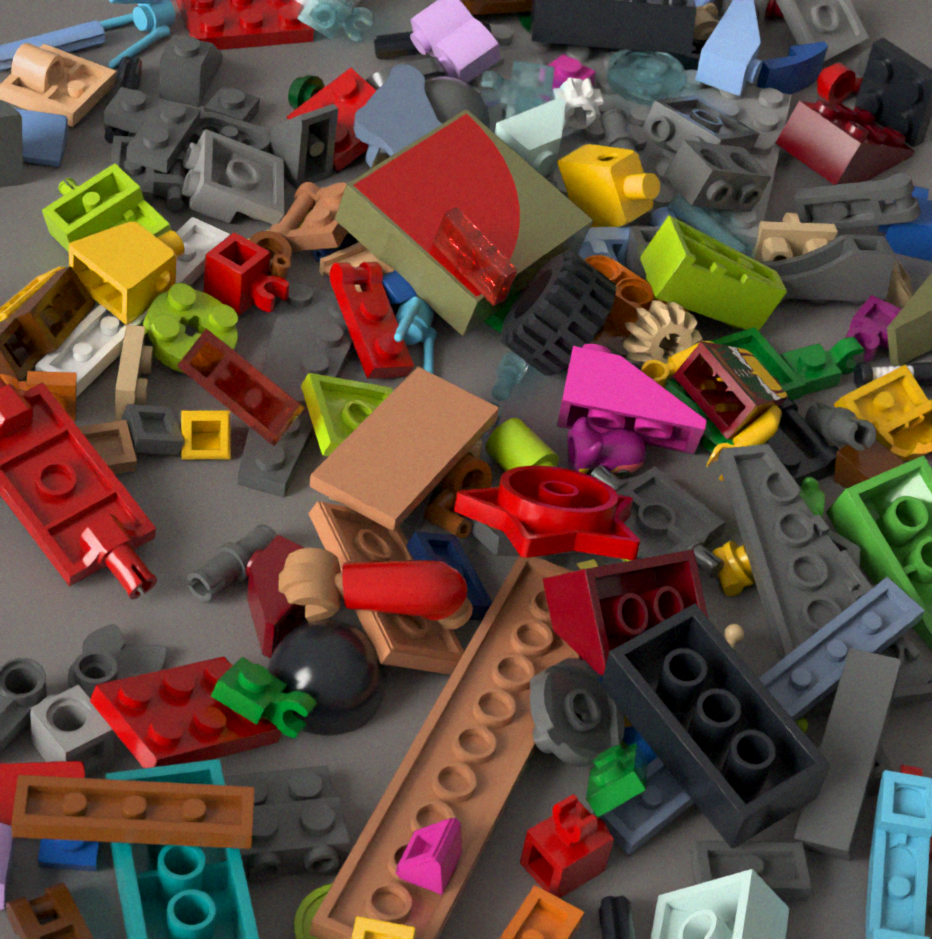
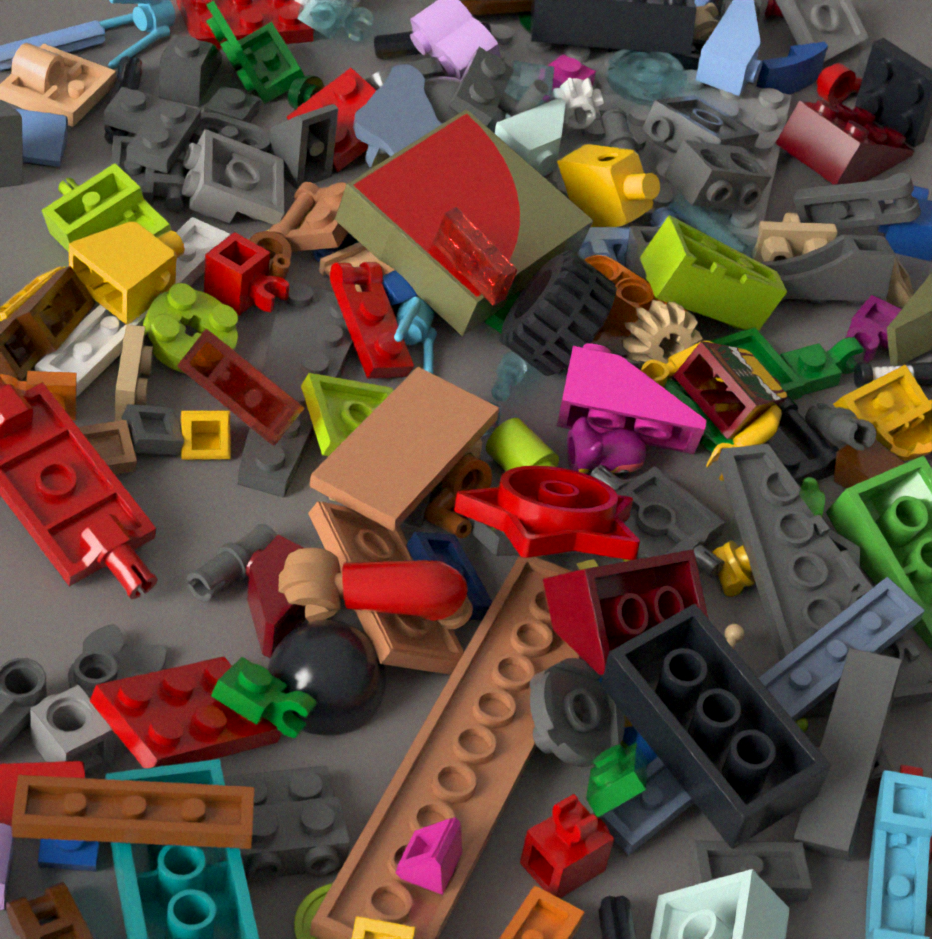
(262, 54): none -> green bracket
(484, 87): none -> dark grey plate

